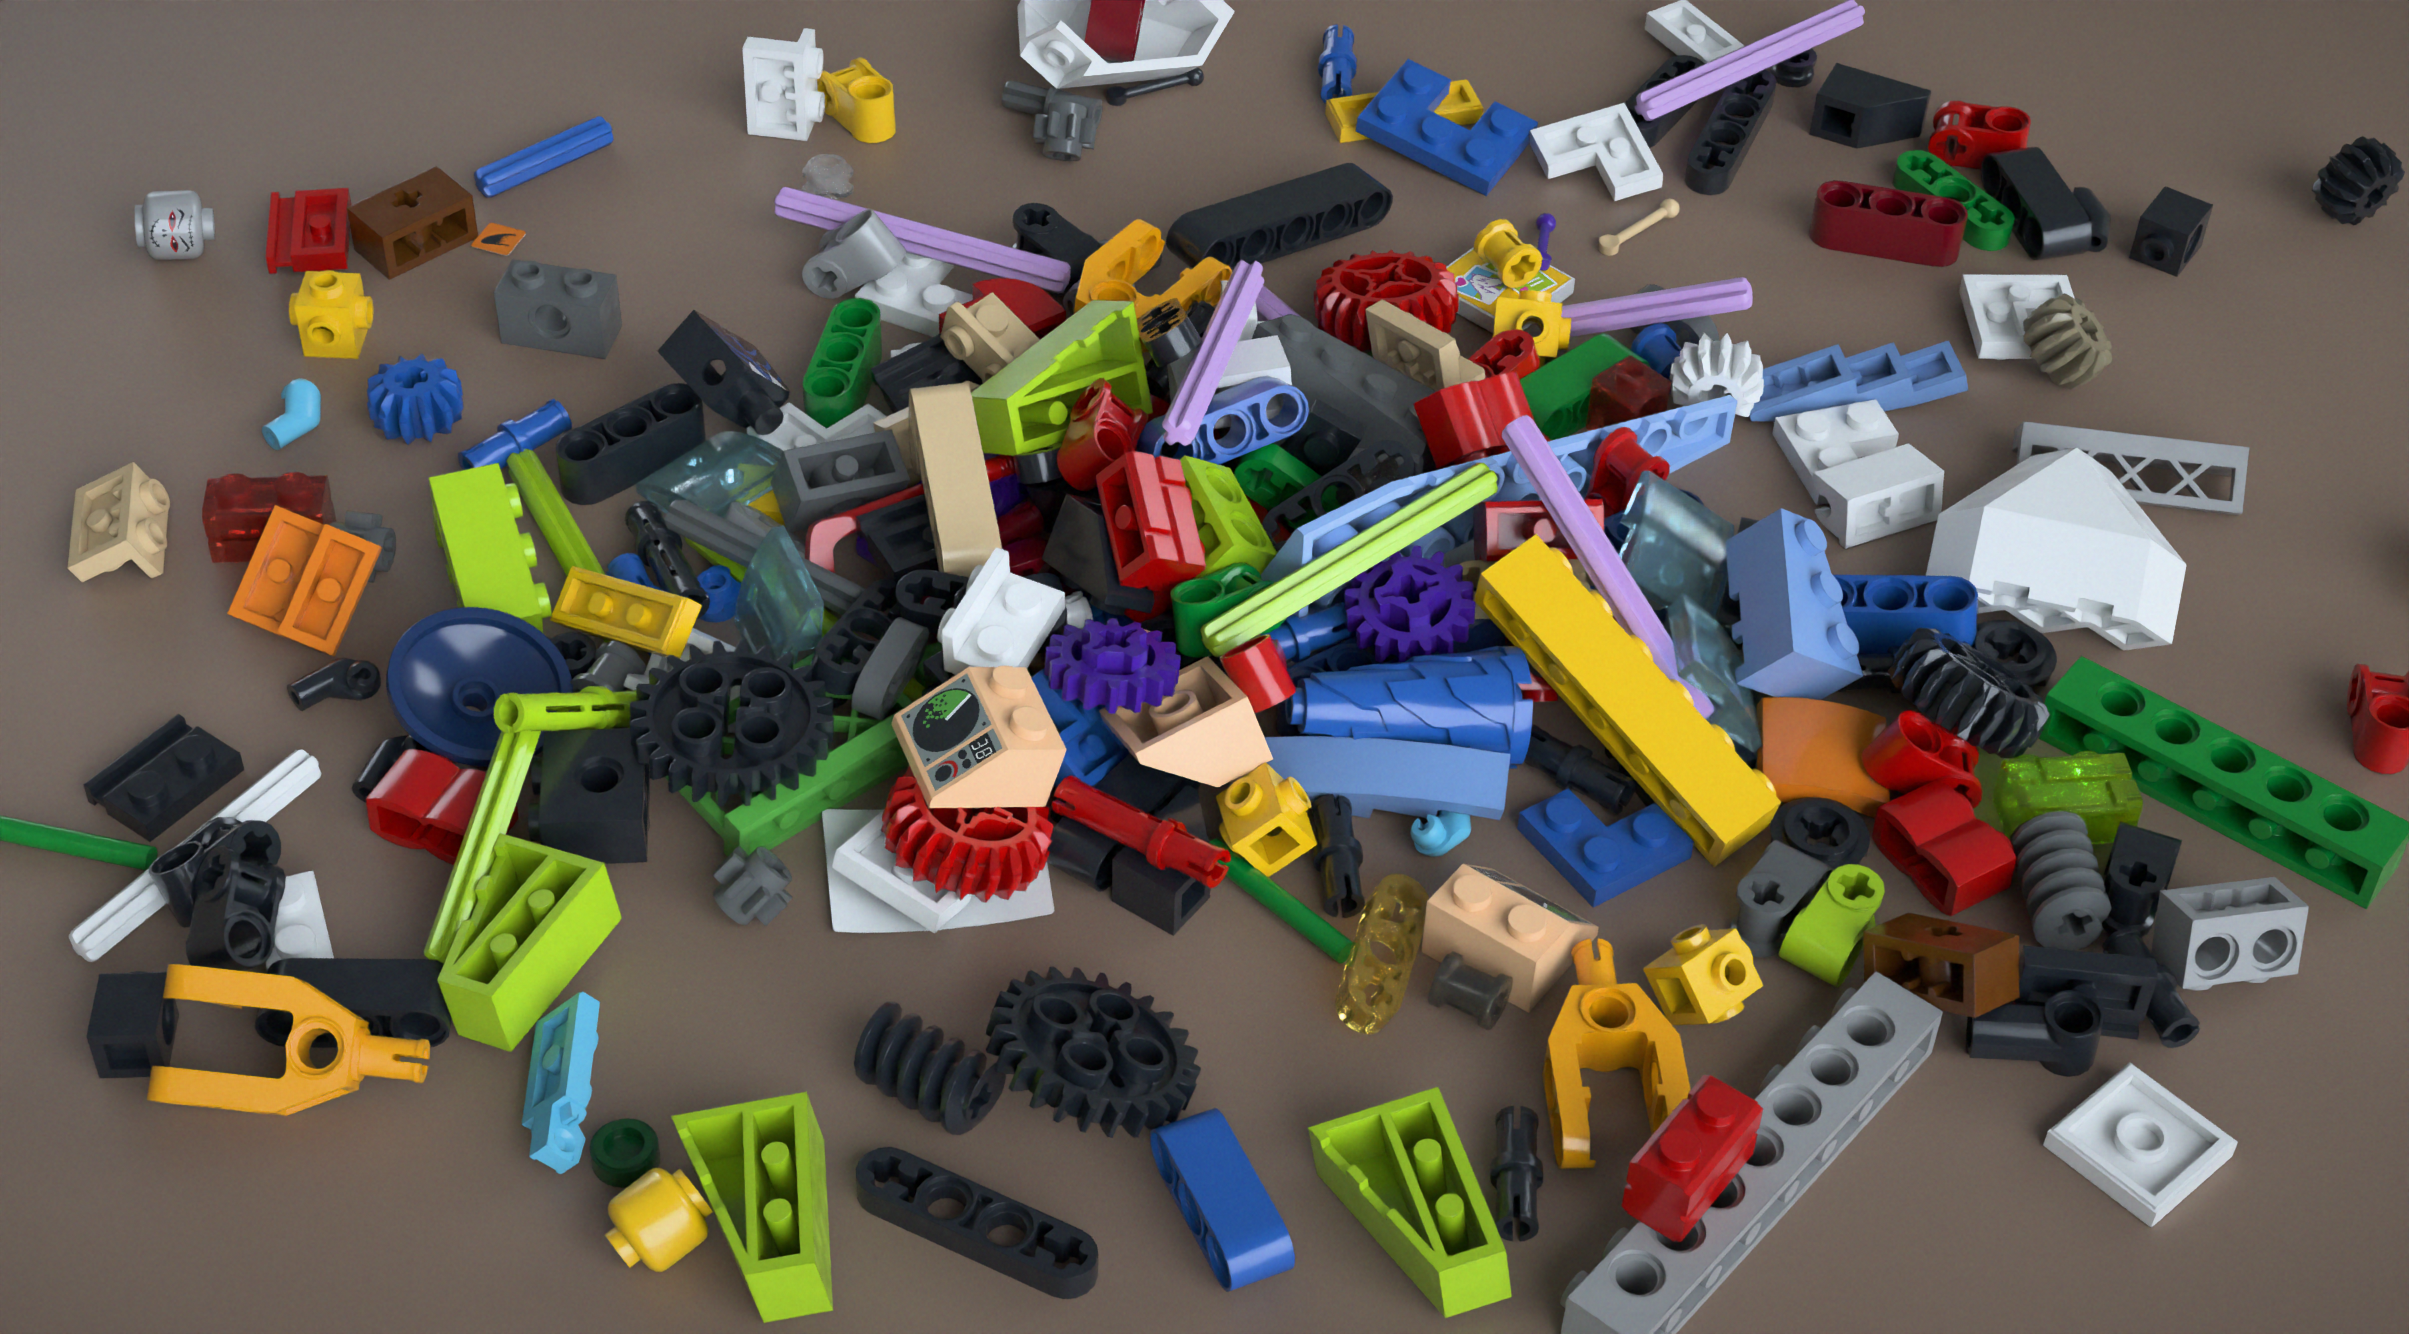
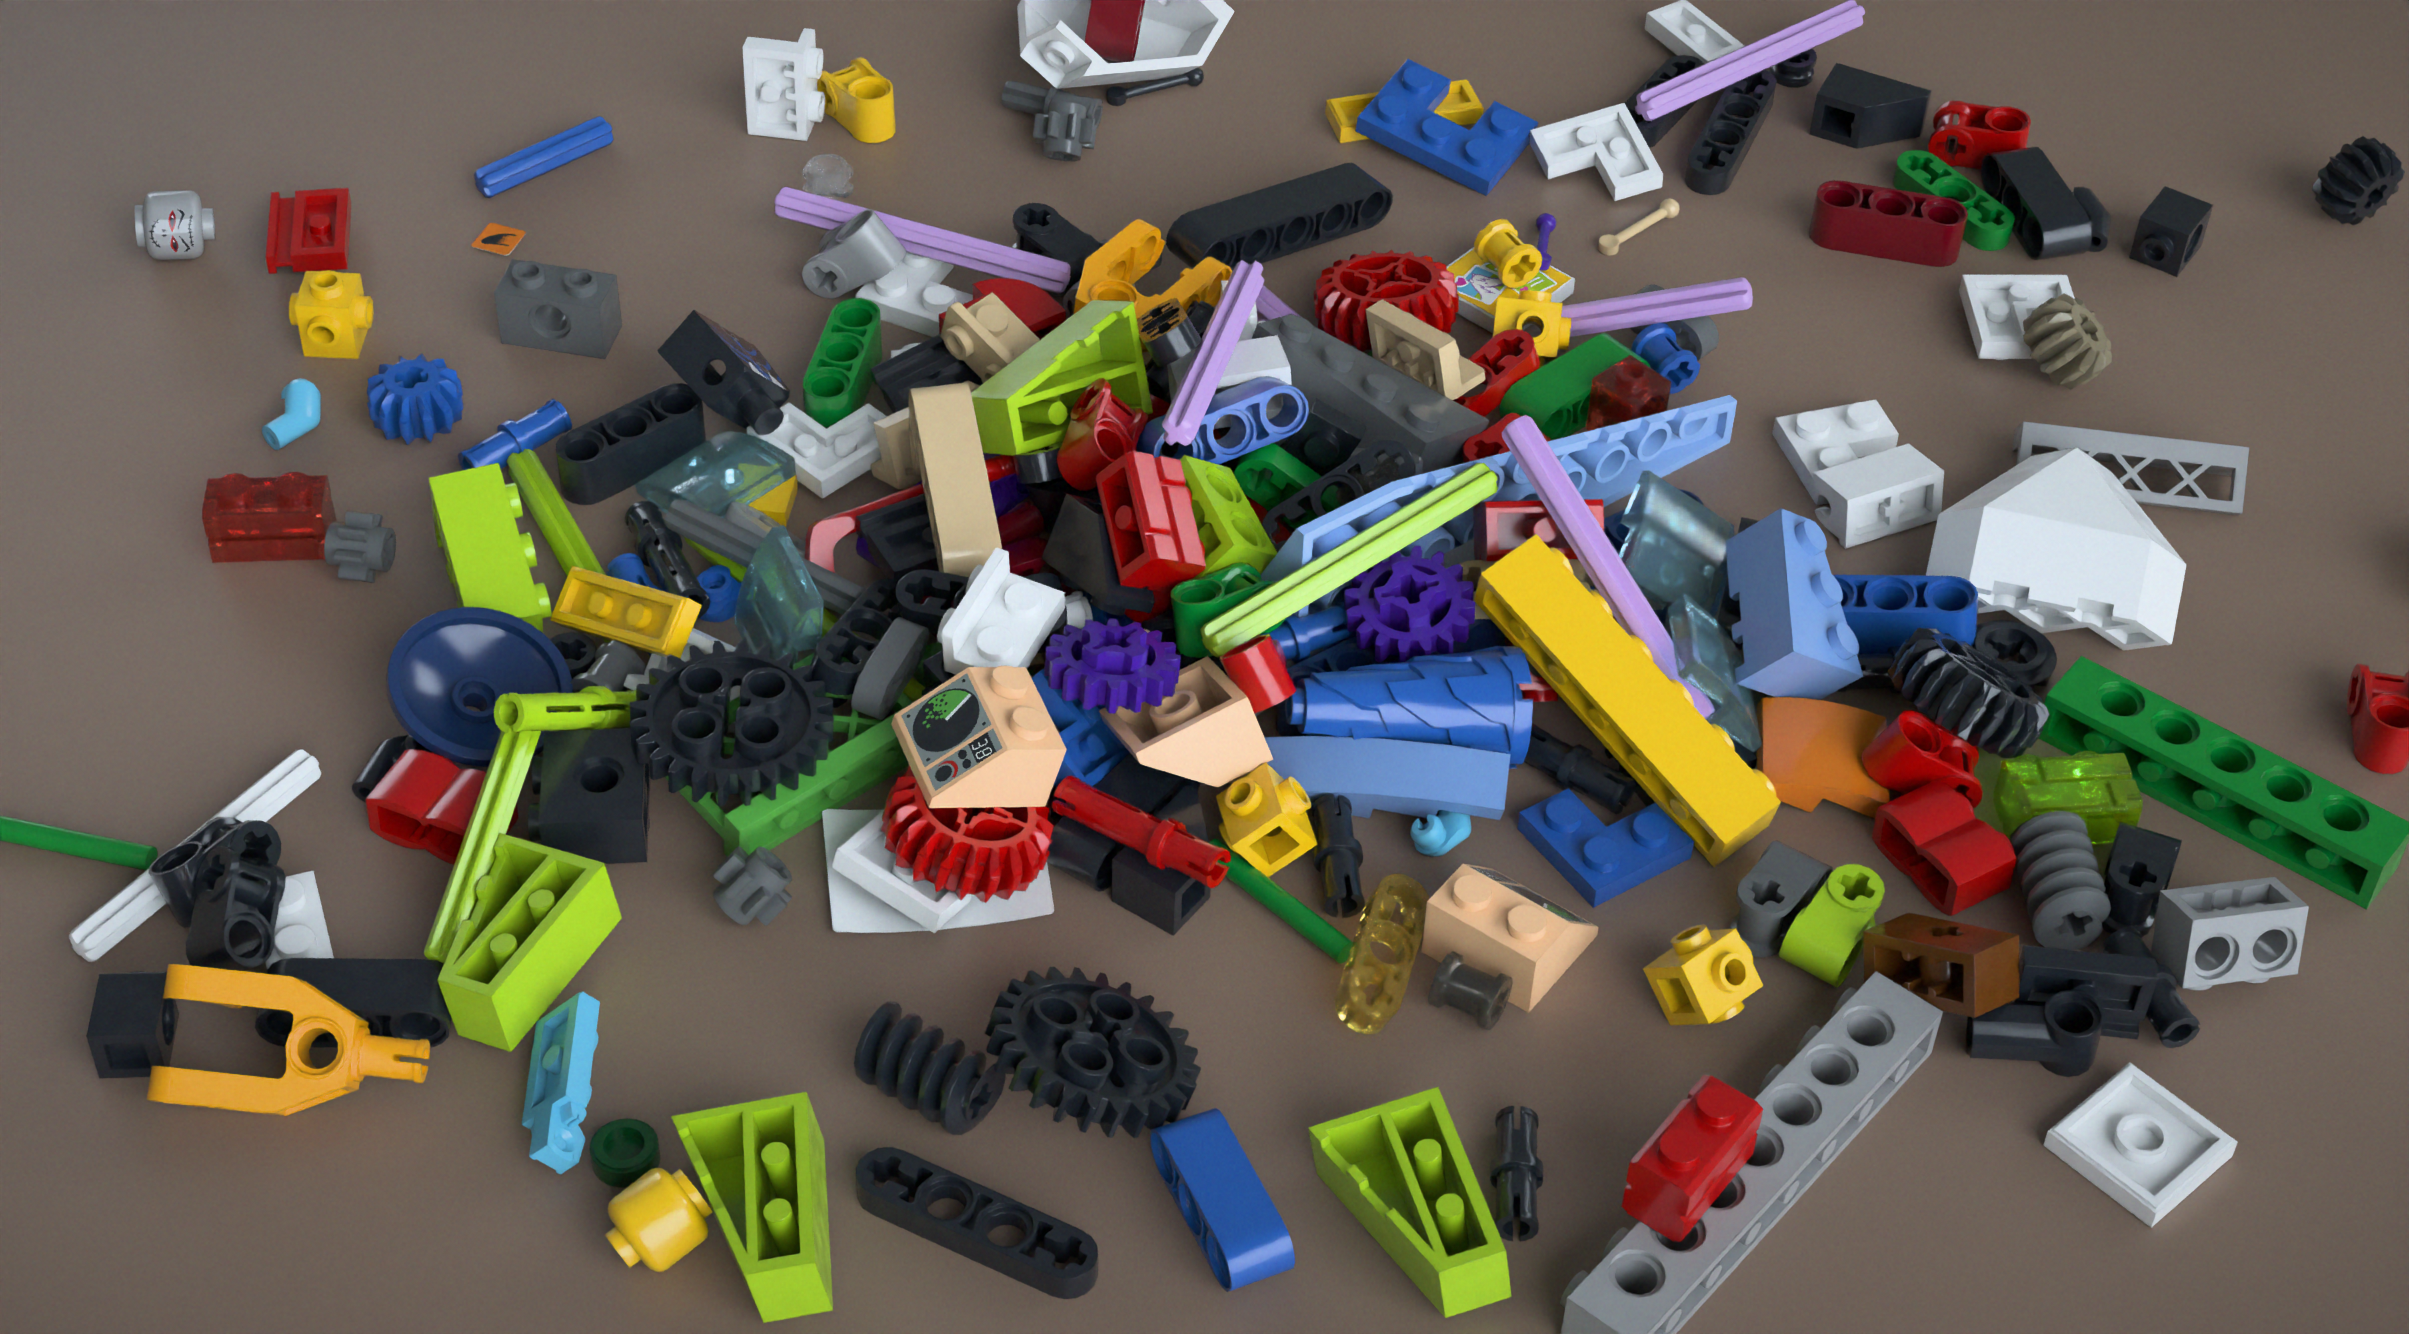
(119, 521): tan bracket -> none
(164, 777): black plate -> none
(304, 581): orange slope -> none
(338, 679): black arm -> none
(412, 222): reddish brown brick -> none
(837, 477): dark grey brick -> none
(1337, 63): blue pin -> none
(1469, 418): red brick -> none
(1605, 1030): light orange piece -> none
(1618, 468): red piece -> none
(1716, 371): white gear -> none
(1821, 818): black gear -> none
(1831, 380): medium blue slope -> none

